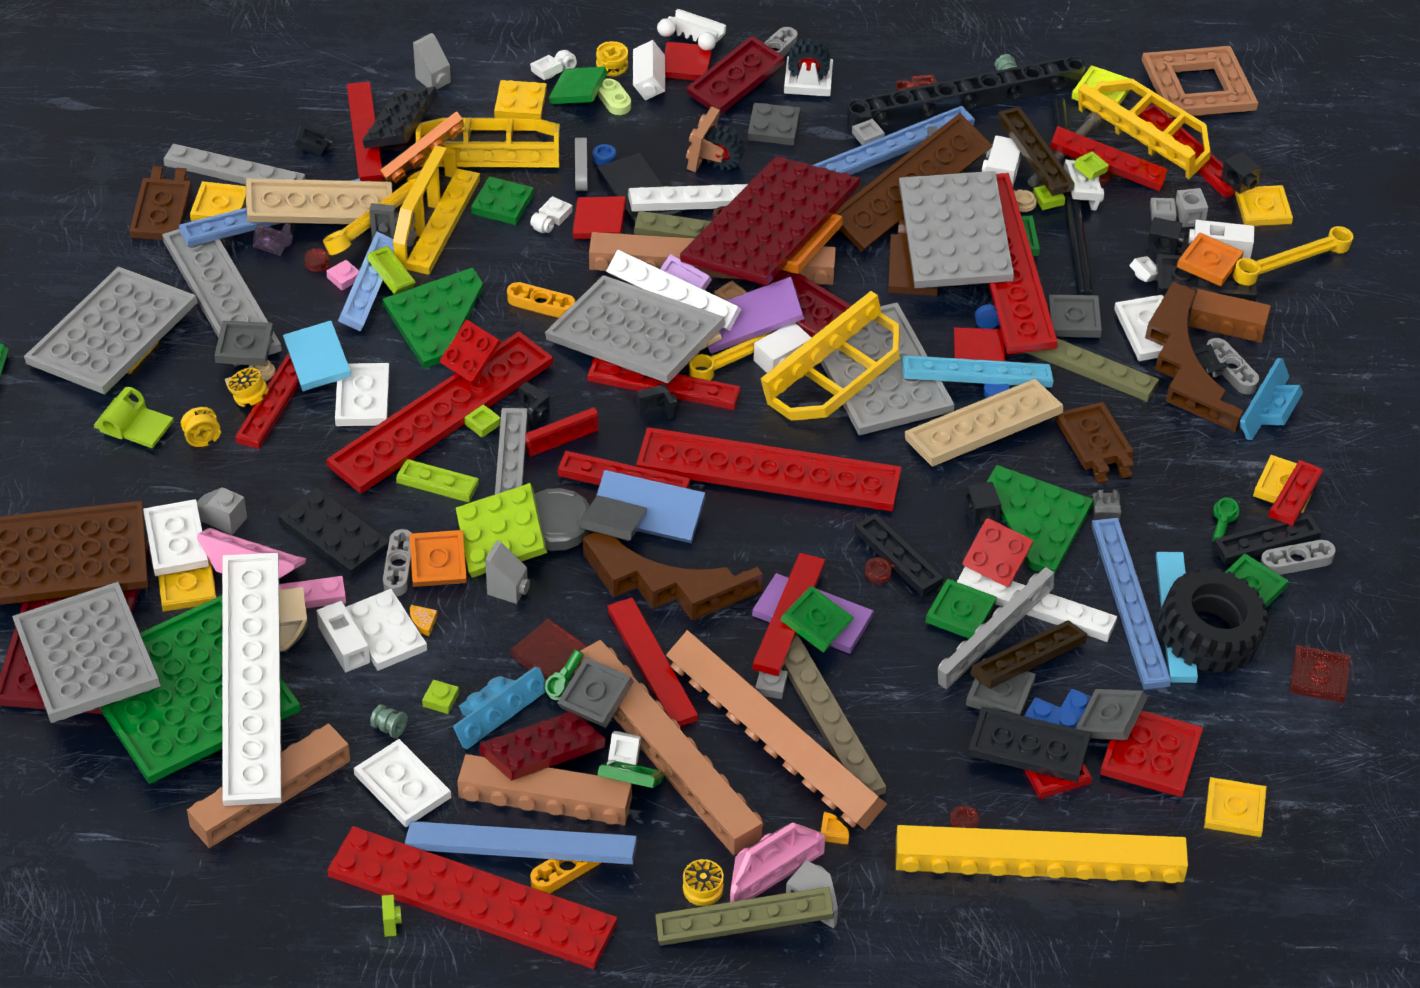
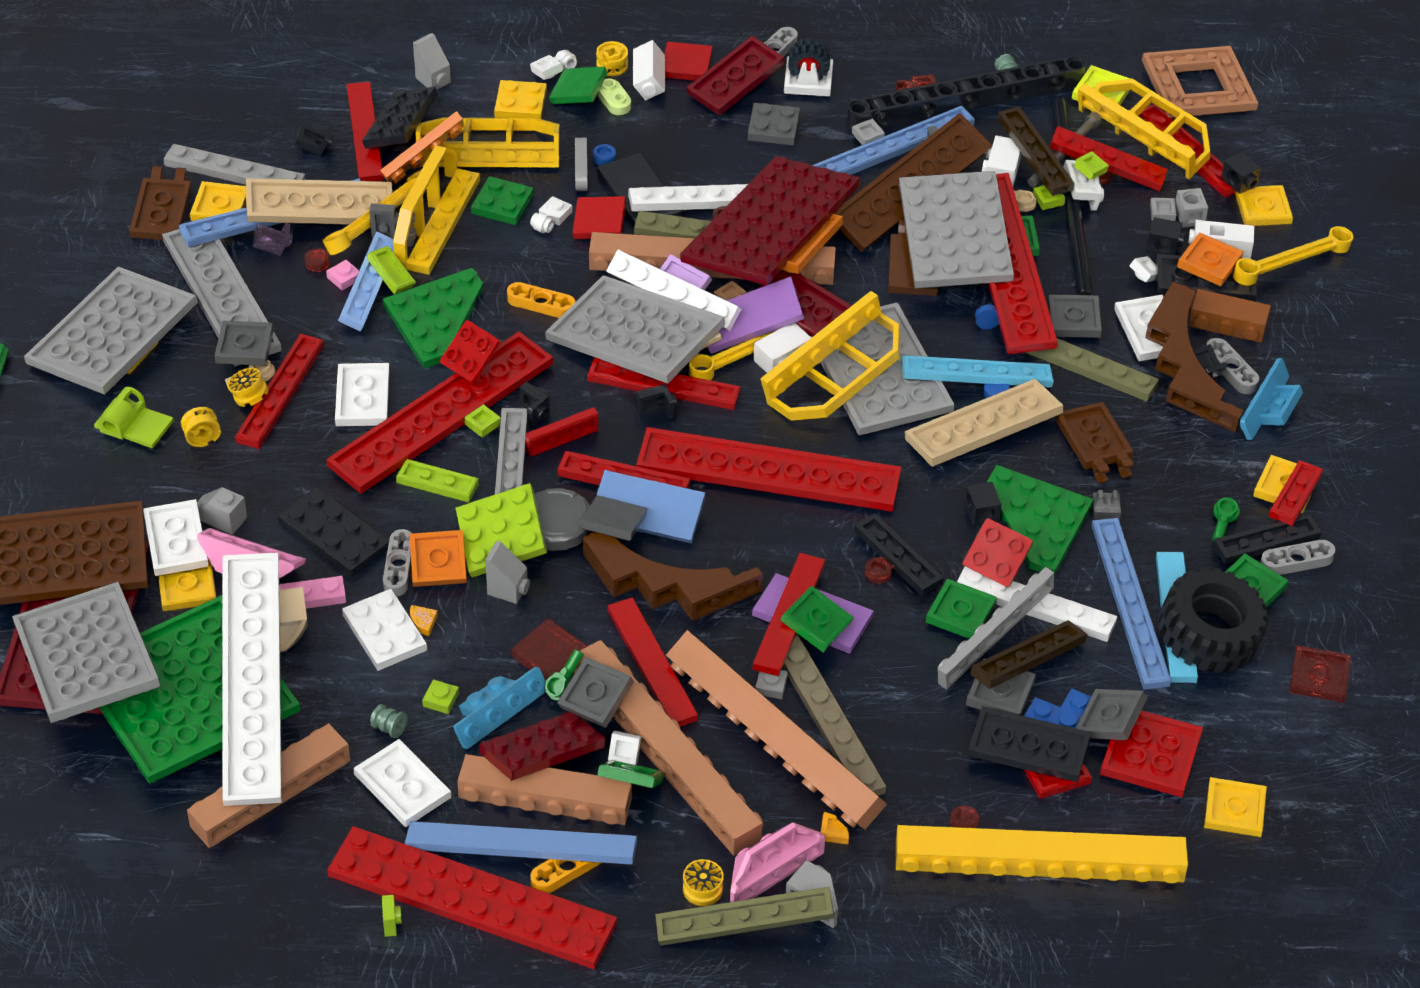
(317, 355): medium azure tile -> none
(343, 636): white brick -> none
(702, 29): white gear -> none
(714, 144): plate -> none
(979, 344): red tile -> none

